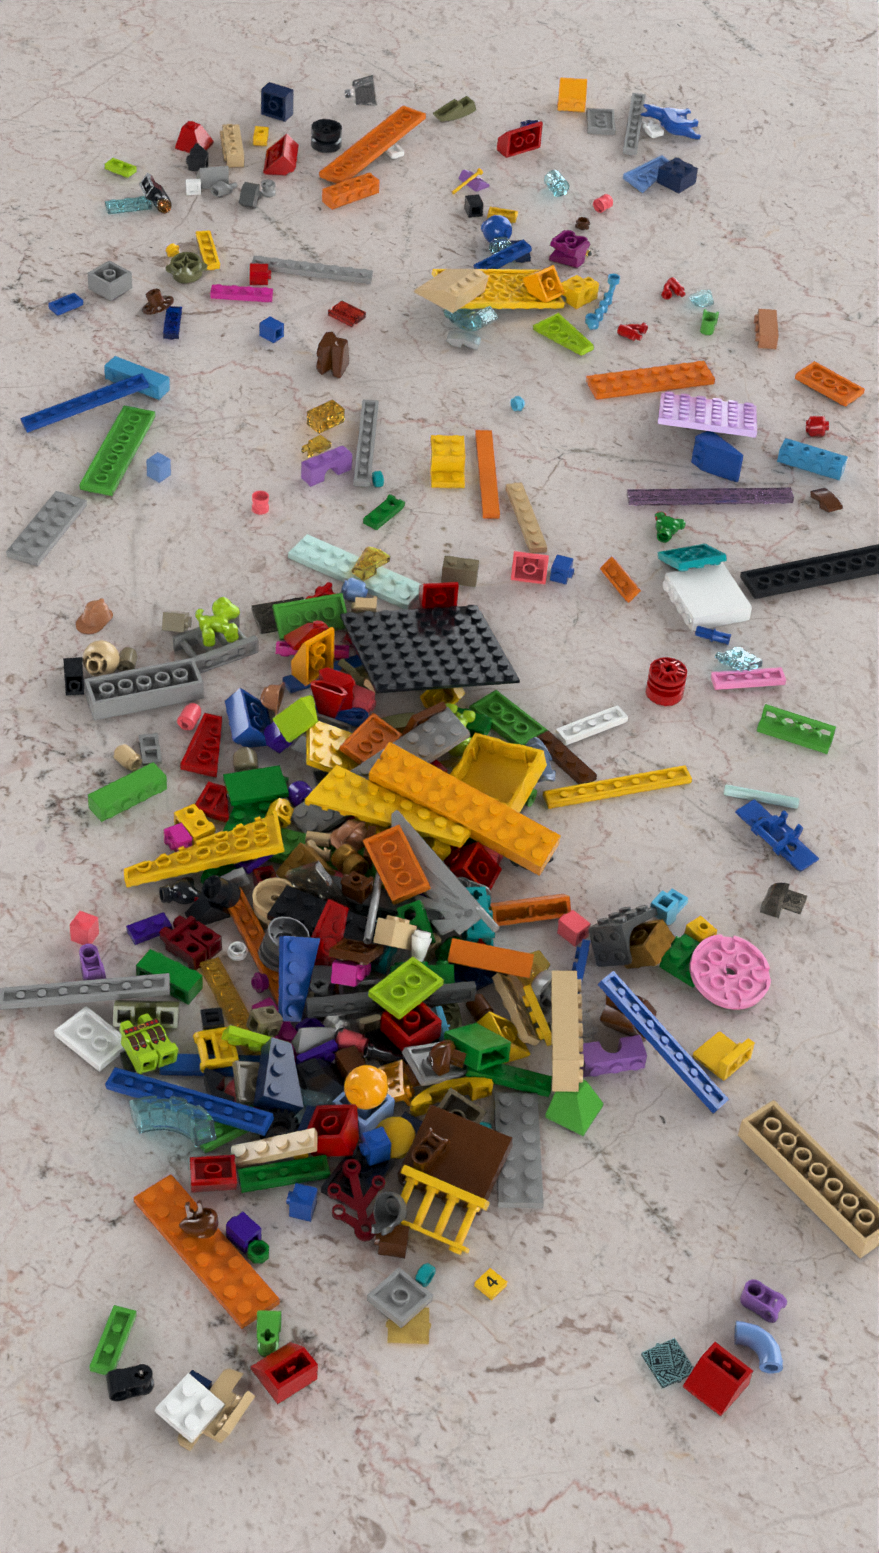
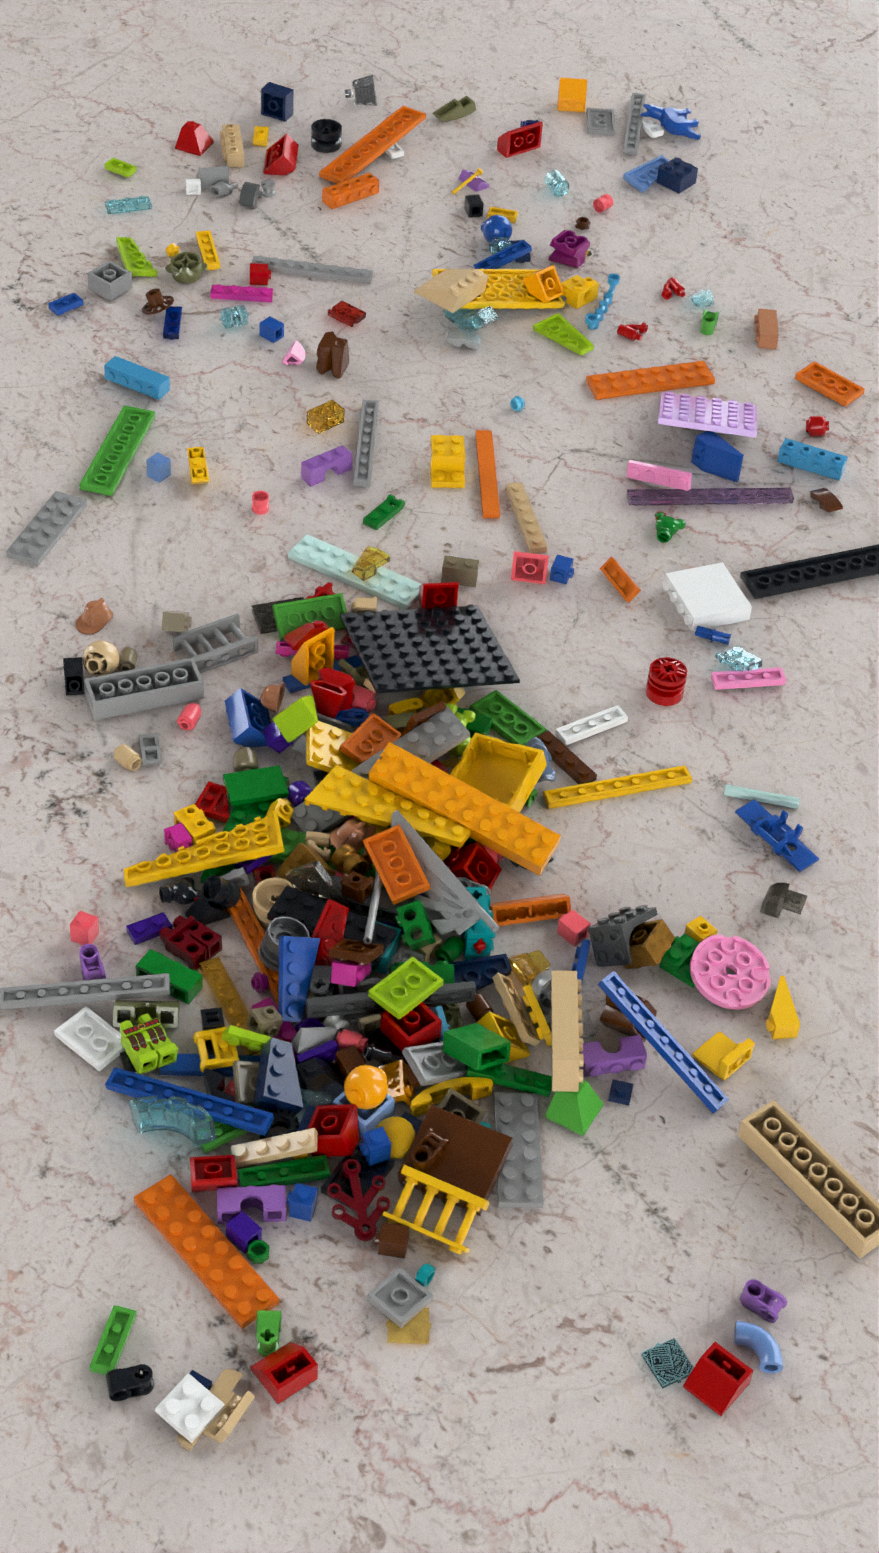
(84, 402): blue tile -> none
(127, 791): bright green brick -> none
(133, 259): none -> lime wing
(155, 193): black plate -> none
(197, 466): none -> yellow slope
(198, 158): black slope -> none
(201, 1223): reddish brown piece -> none
(204, 748): red wing -> none
(223, 612): lime animal -> none
(237, 316): none -> clear light blue wheel
(237, 951): white plate -> none
(268, 1199): none -> medium lavender arch
(295, 354): none -> bright pink brick
(317, 444): clear yellow plate -> none
(353, 588): medium blue head -> none
(377, 479): teal tile -> none
(388, 1212): dark grey piece -> none
(394, 932): tan brick -> none
(406, 706): none -> yellow leg
(420, 944): white cone -> none
(444, 1055): reddish brown piece -> none
(490, 958): orange brick -> none
(490, 1284): yellow tile -> none
(620, 1092): none -> dark blue plate
(659, 475): none -> bright pink plate
(669, 905): medium azure brick -> none
(692, 556): teal plate -> none
(783, 1018): none -> yellow slope
(796, 732): bright green fence -> none

